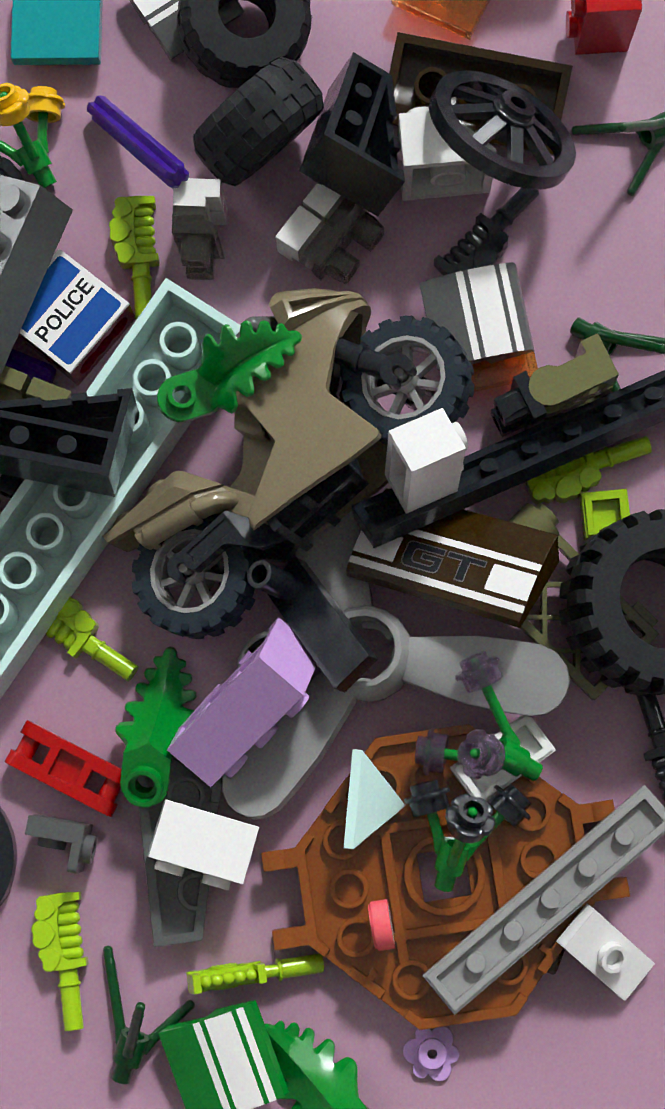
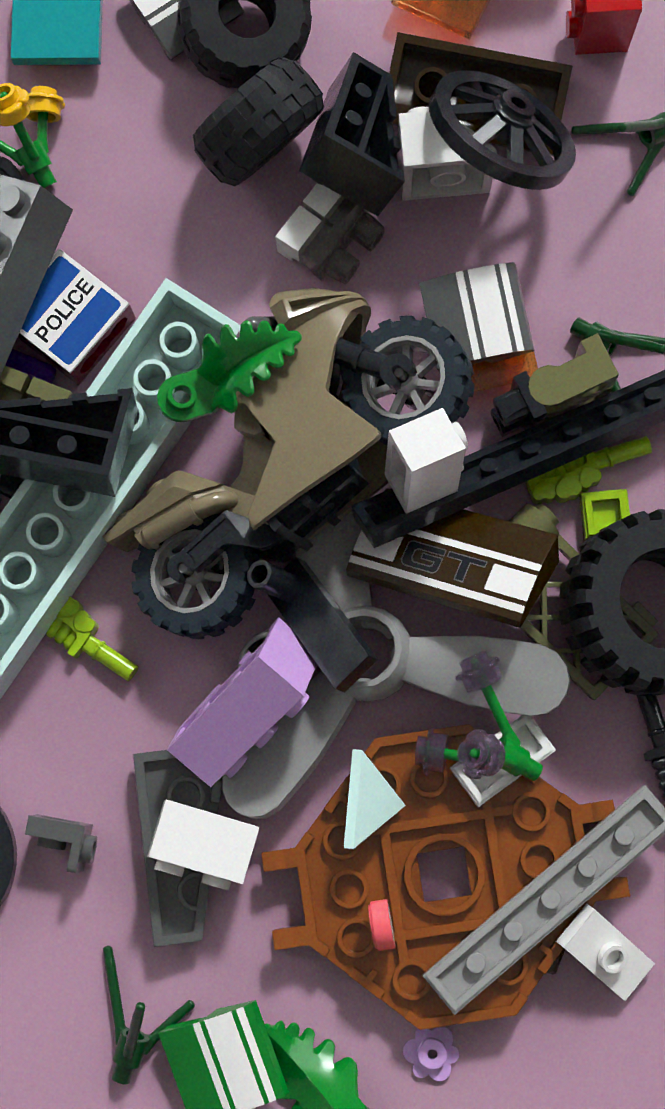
(60, 949): lime piece -> none
(67, 768): red plate -> none
(134, 243): lime piece -> none
(138, 142): dark purple axle -> none
(154, 728): green plant -> none
(196, 211): clear smoke hips -> none
(232, 974): lime piece -> none
(467, 820): black plant -> none
(487, 238): black piece -> none

